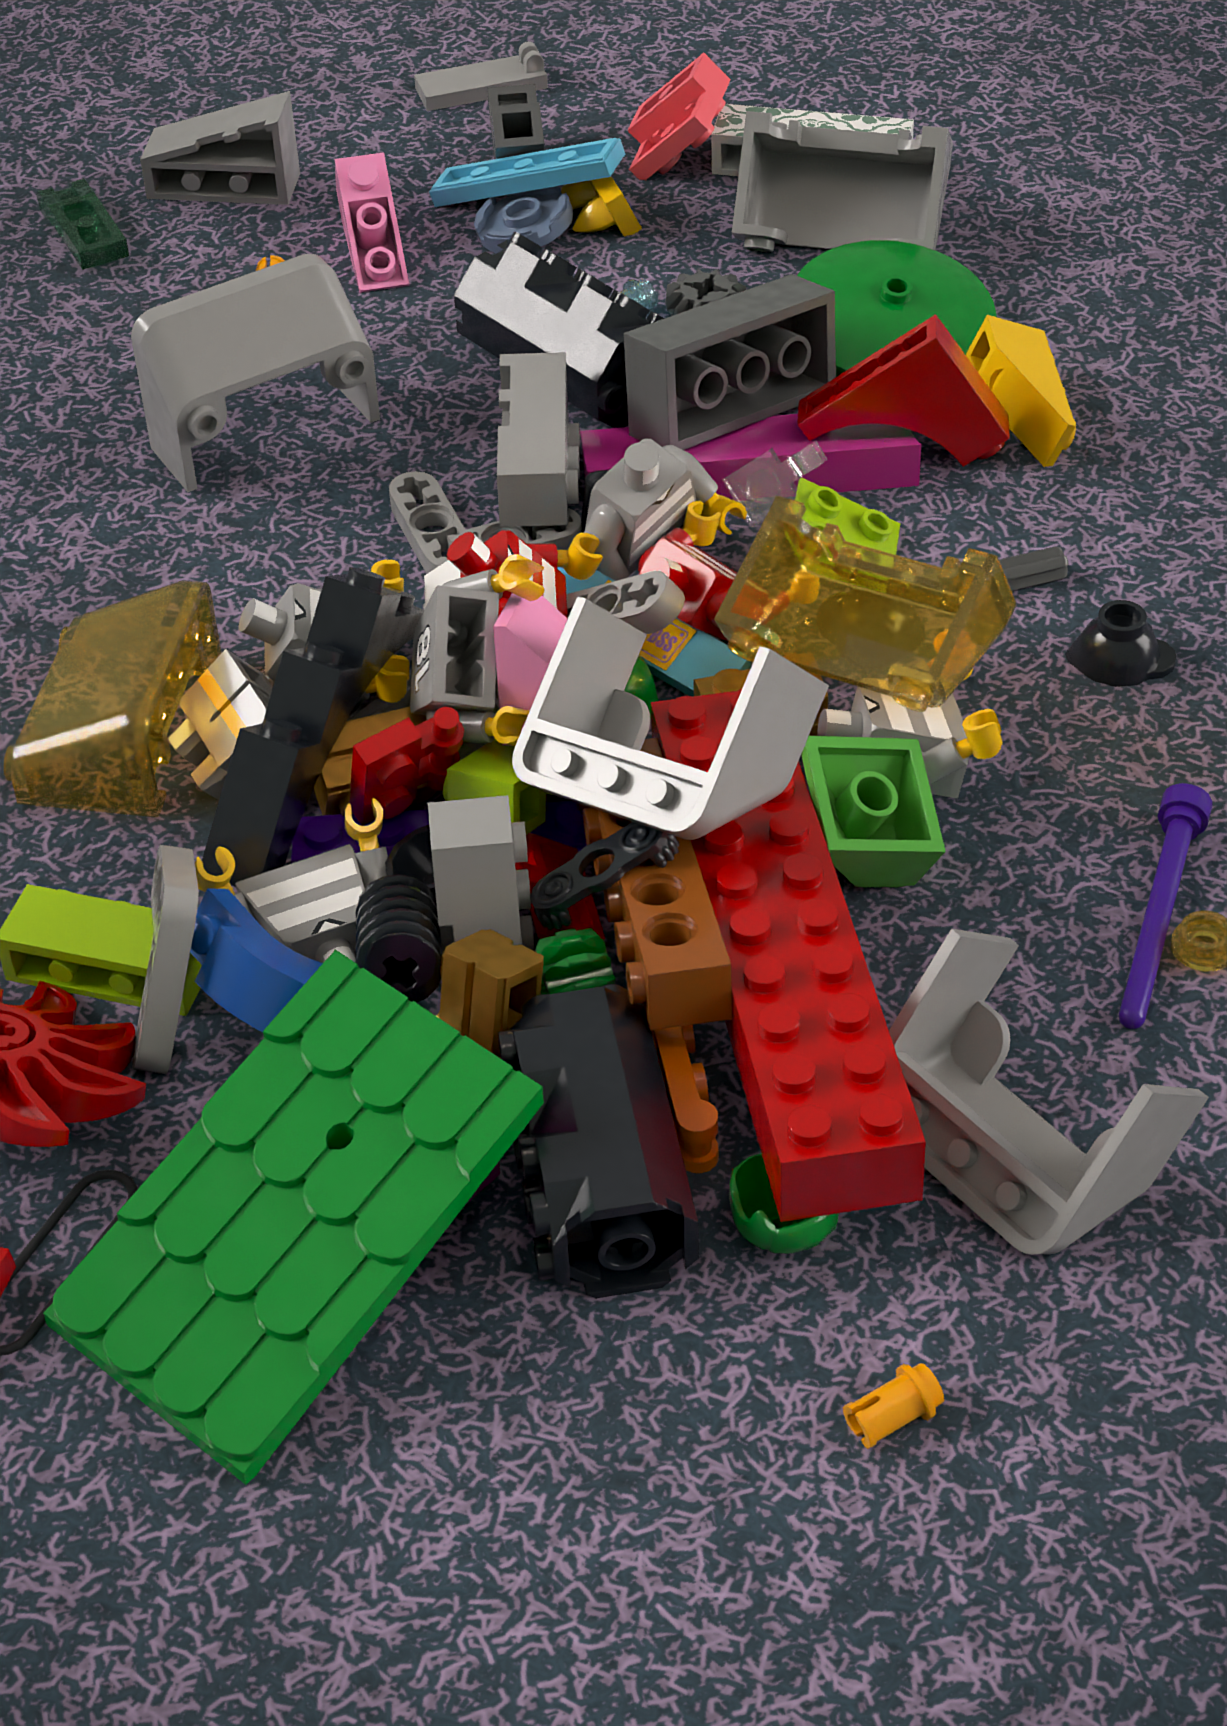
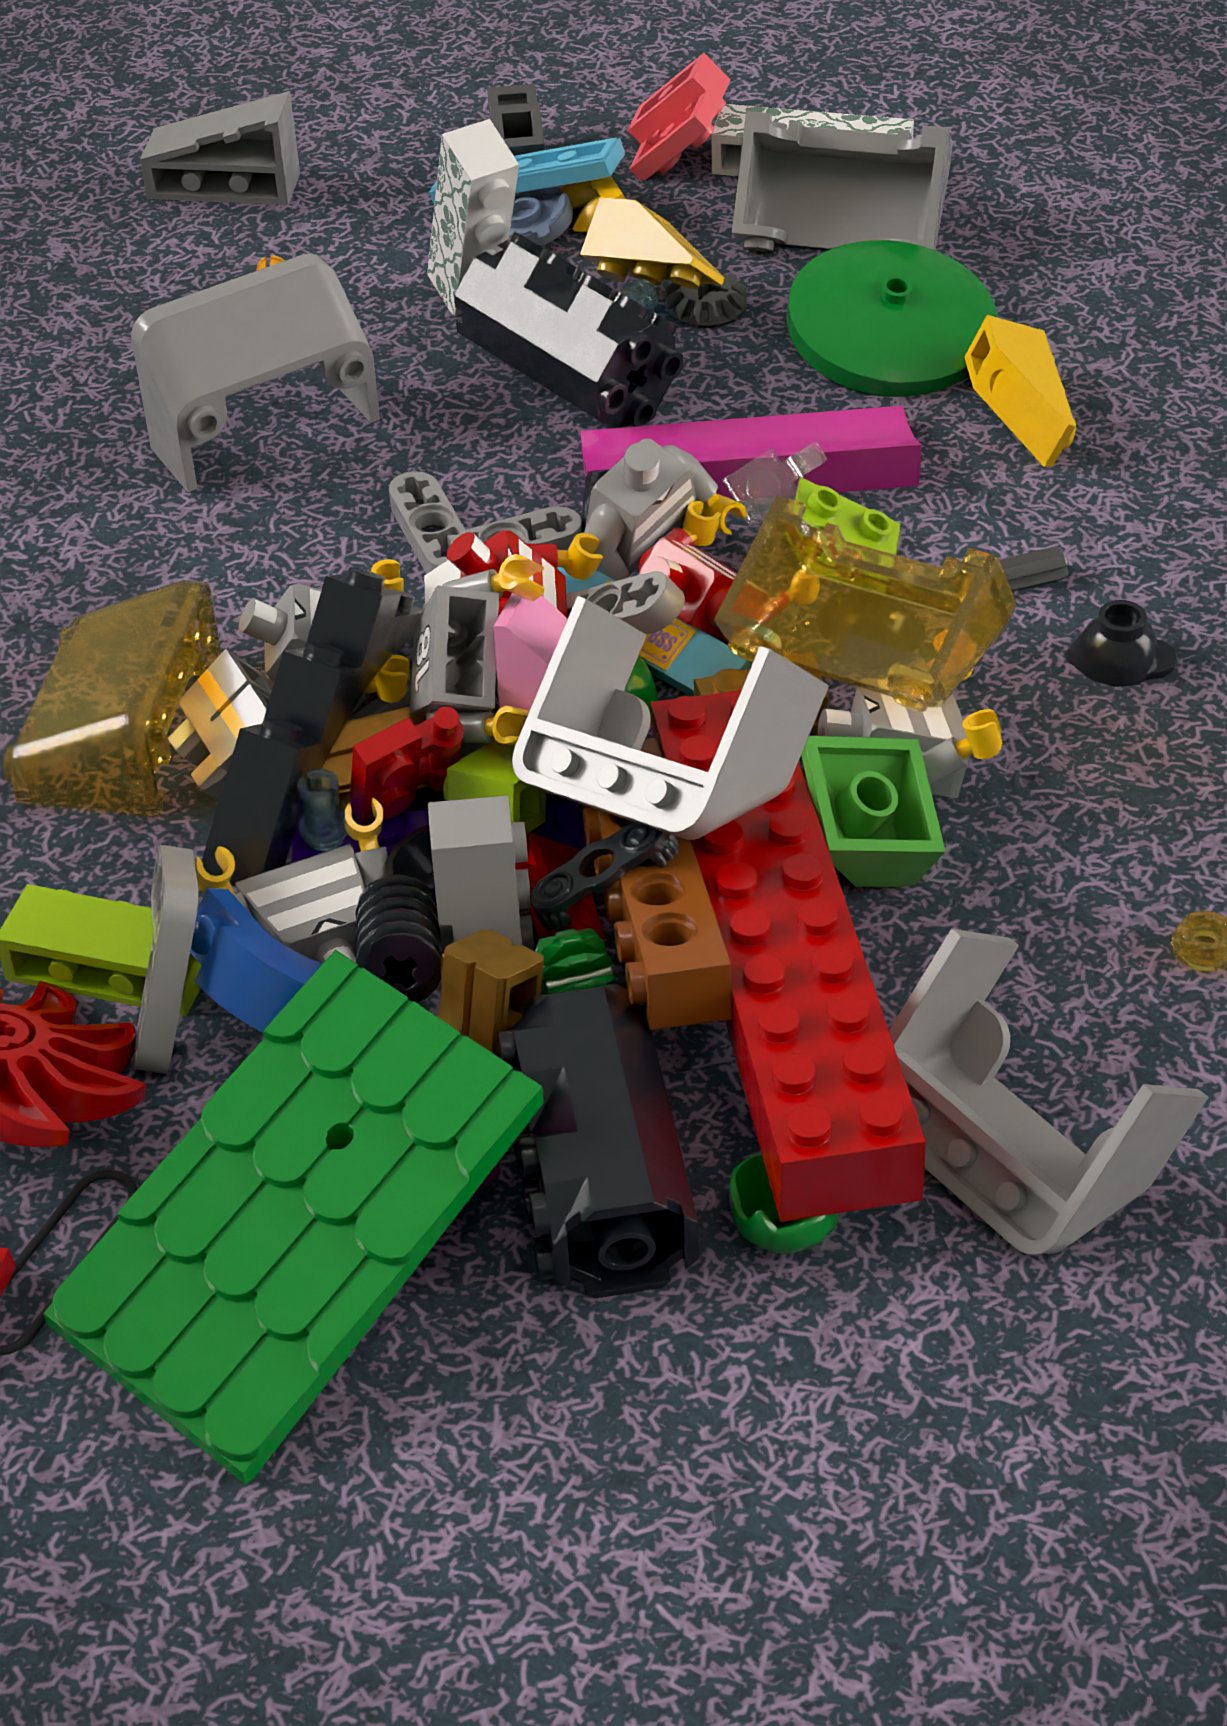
(83, 224): clear green plate -> none
(322, 815): none -> clear light blue pin
(370, 222): bright pink slope -> none
(470, 82): light grey hinge -> none
(471, 203): none -> white brick
(536, 442): light grey wedge -> none
(640, 244): none -> slope
(688, 1098): orange plate -> none
(729, 362): dark grey brick -> none
(895, 1404): light orange pin -> none
(916, 385): red arch -> none
(1183, 816): dark purple piece -> none

